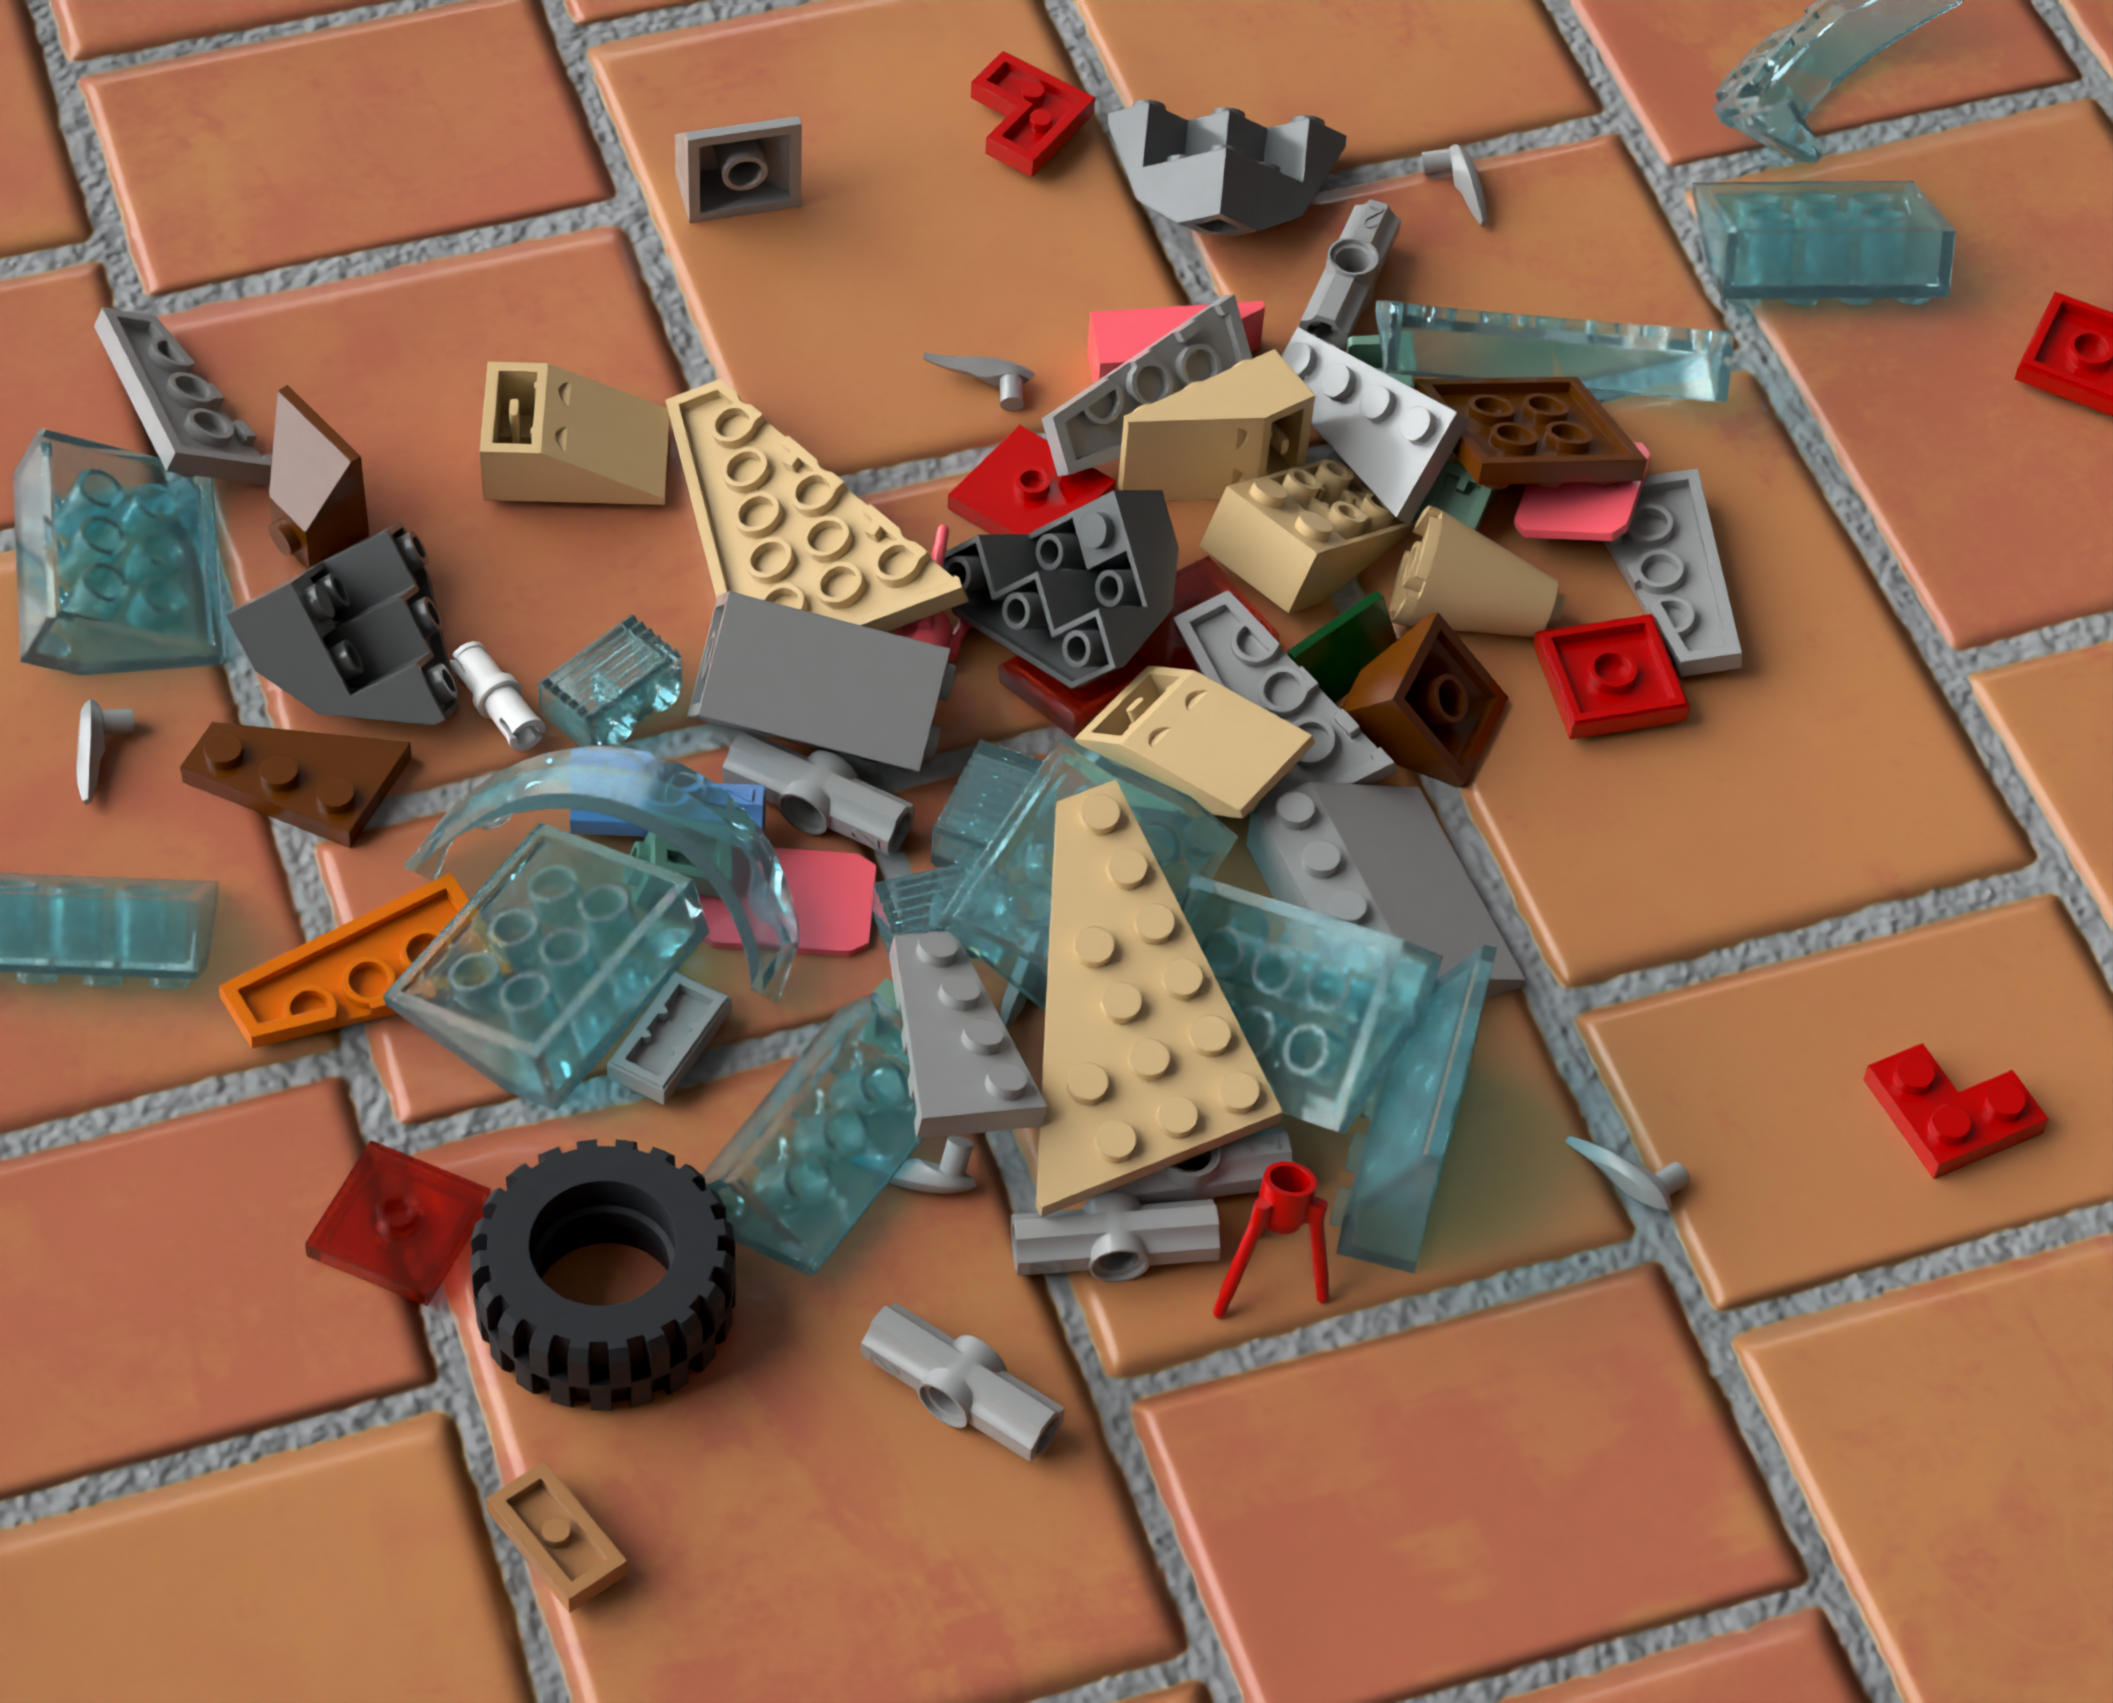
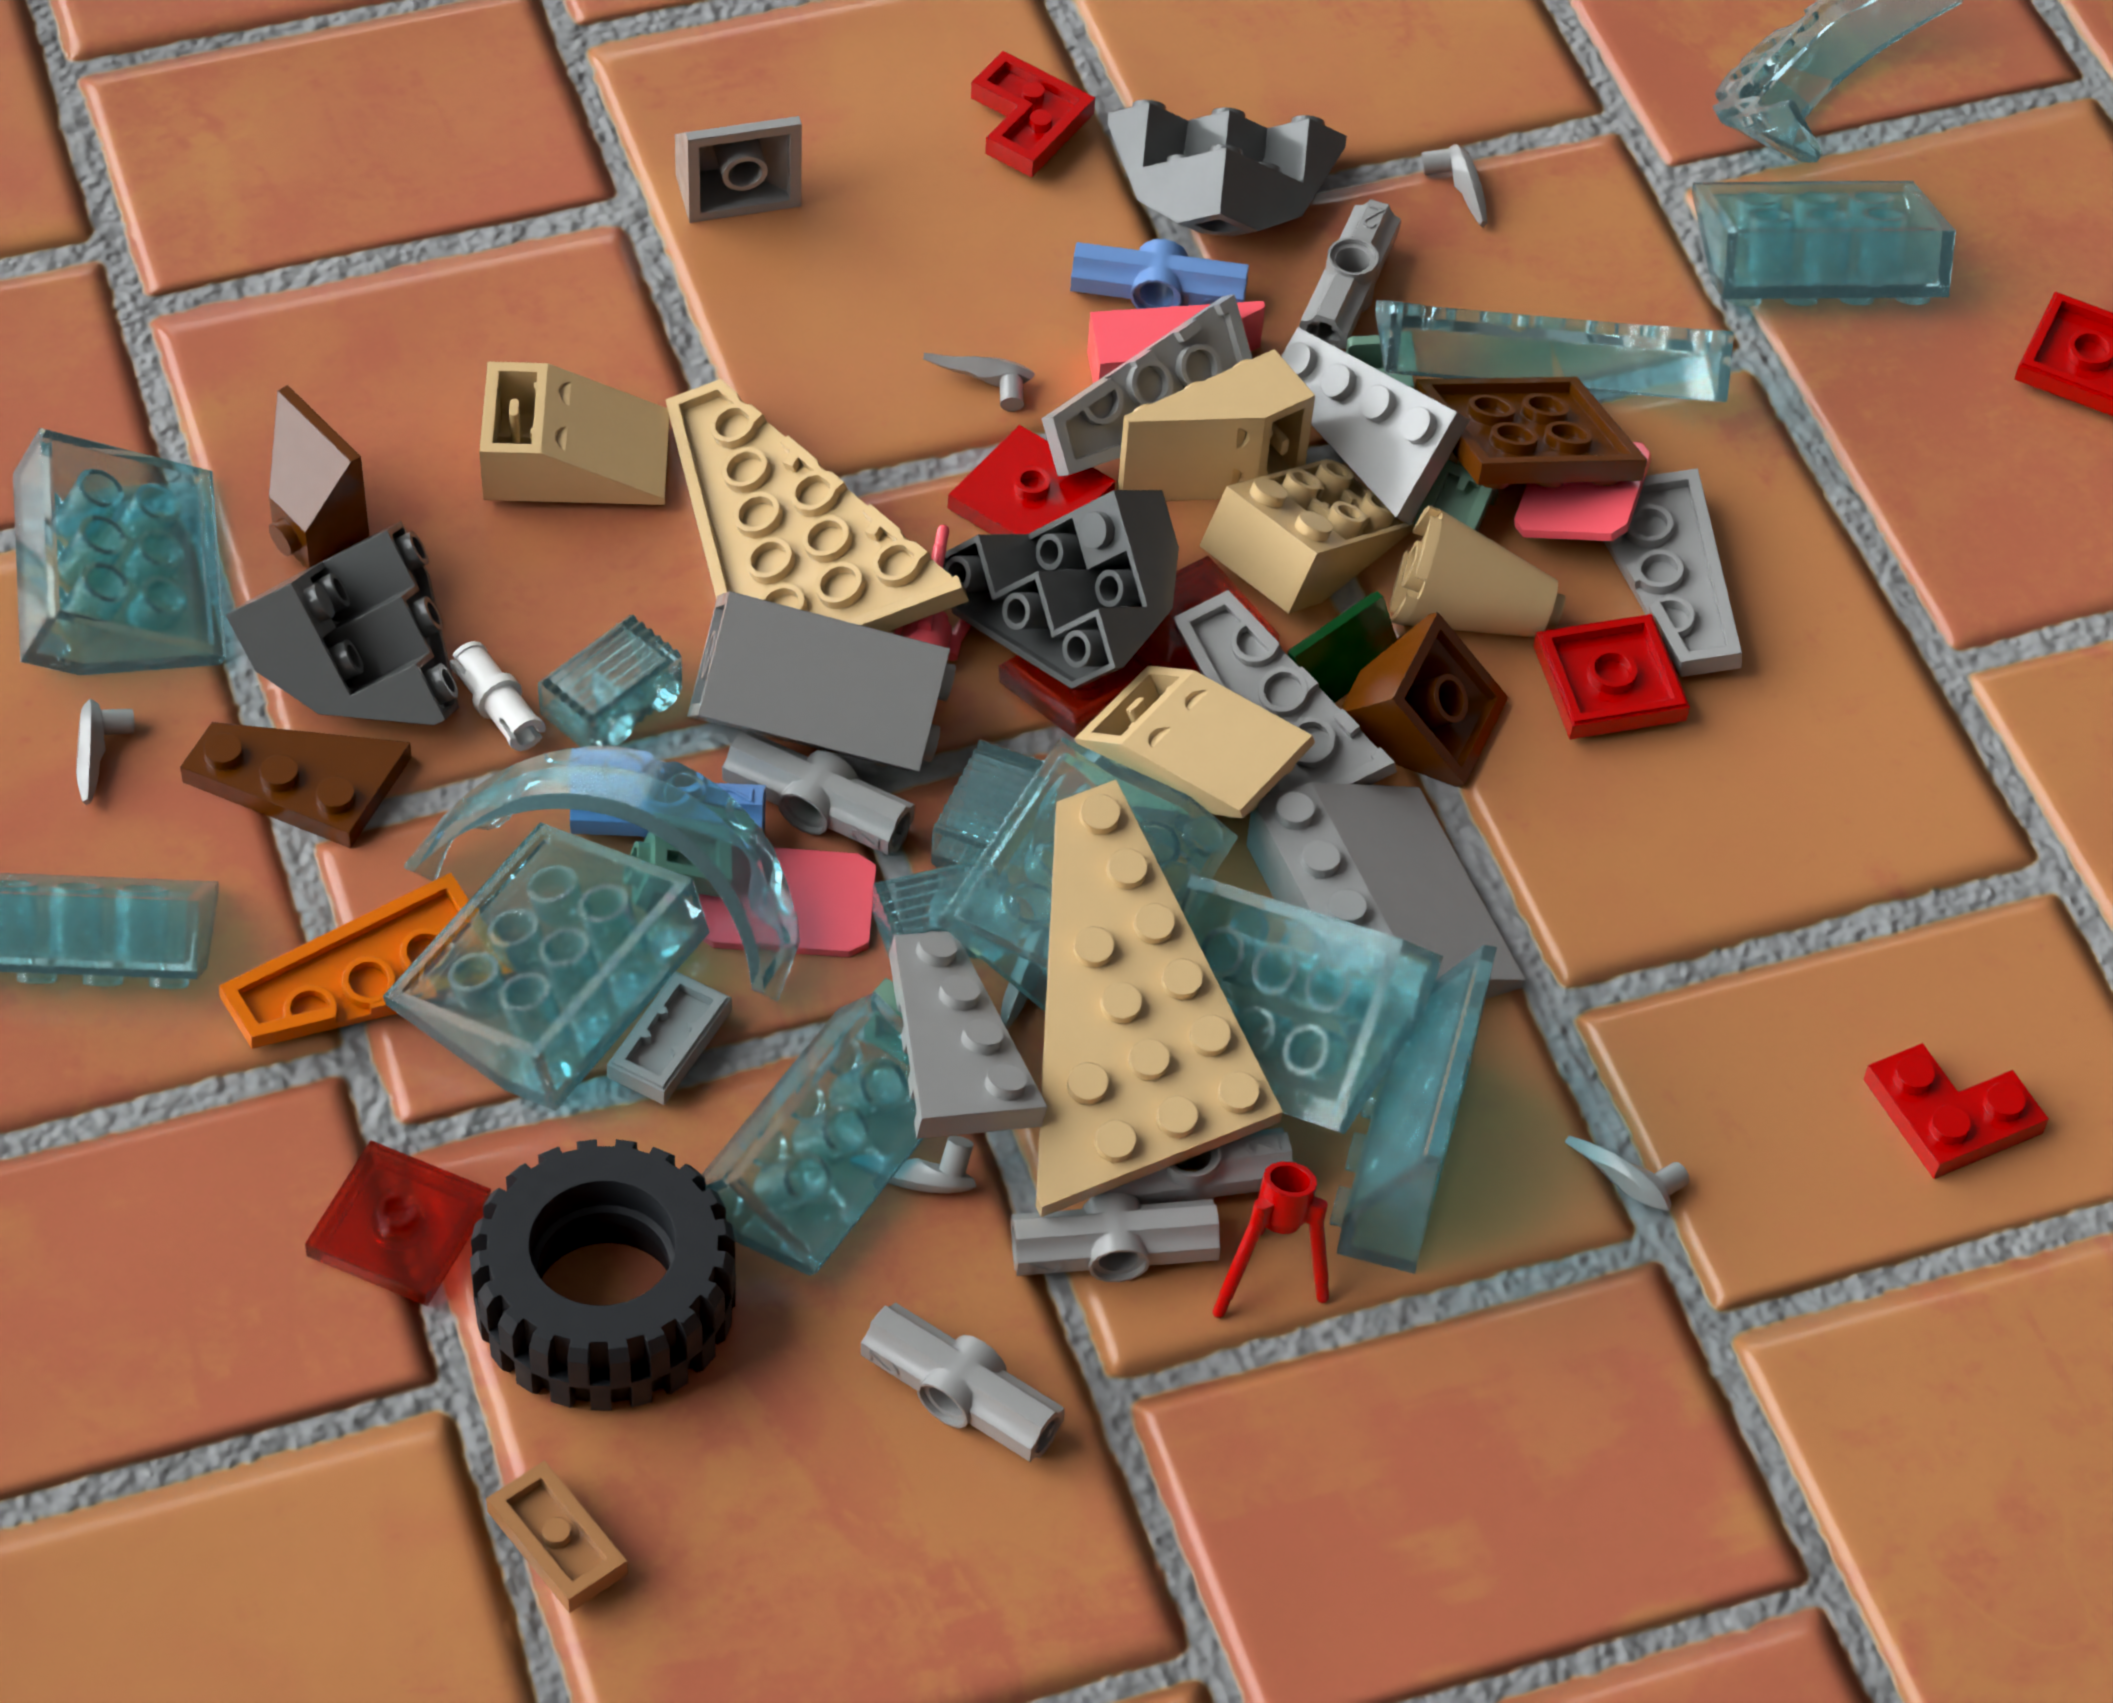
(176, 406): light grey wing -> none
(1155, 275): none -> medium blue piece

